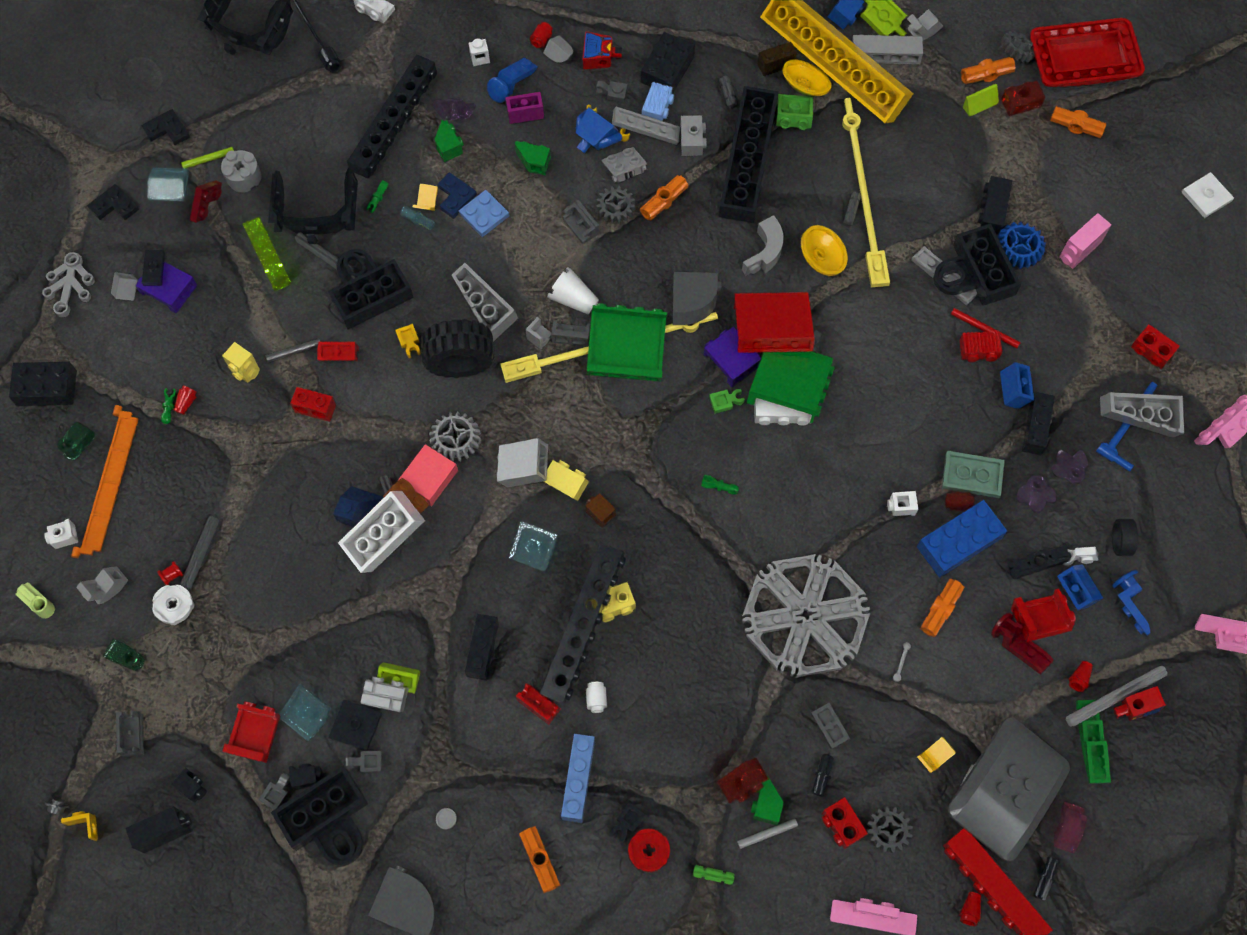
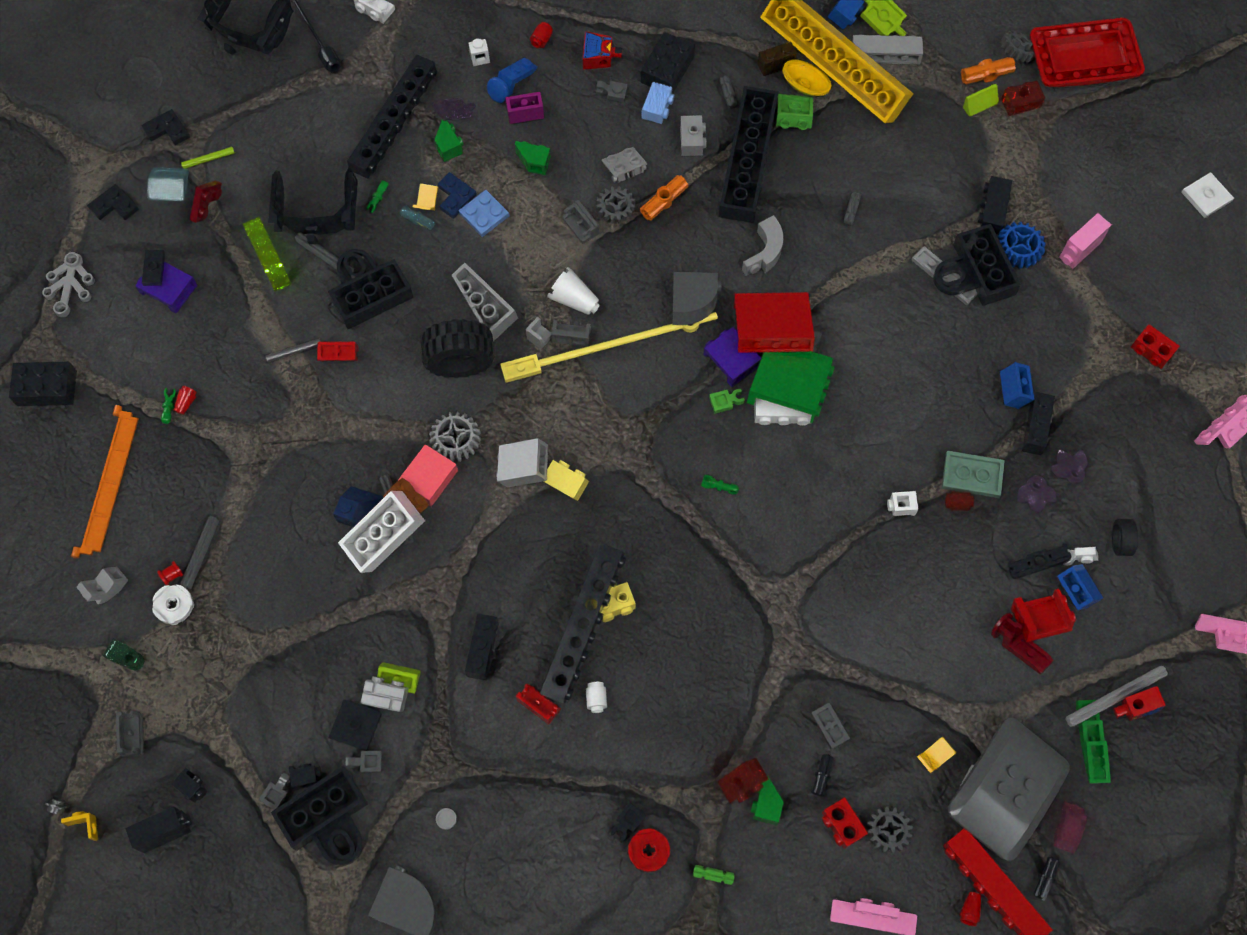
(35, 600): yellowish green piece -> none
(66, 537): white brick -> none
(75, 439): clear green piece -> none
(124, 286): light grey panel -> none
(241, 170): light grey brick -> none
(241, 363): light yellow brick -> none
(253, 732): red panel -> none
(305, 712): clear light blue slope -> none
(313, 404): red brick -> none
(409, 339): yellow plate -> none
(533, 546): clear light blue slope -> none
(545, 871): orange piece -> none
(558, 49): light grey brick -> none
(578, 778): medium blue brick -> none
(597, 131): blue torso -> none
(600, 510): reddish brown brick -> none
(626, 342): green panel -> none
(646, 125): light grey tile -> none
(767, 833): light grey bar -> none
(809, 601): light grey plate -> none
(824, 250): yellow dish -> none
(875, 259): light yellow bar -> none
(897, 677): light grey hinge -> none
(925, 25): light grey brick -> none
(942, 607): orange piece -> none
(961, 538): blue brick -> none
(980, 325): red bar -> none
(980, 346): red brick -> none
(1078, 122): orange piece -> none
(1081, 676): red cone -> none
(1109, 450): blue bar -> none
(1131, 589): blue piece -> none
(1148, 411): light grey wedge -> none

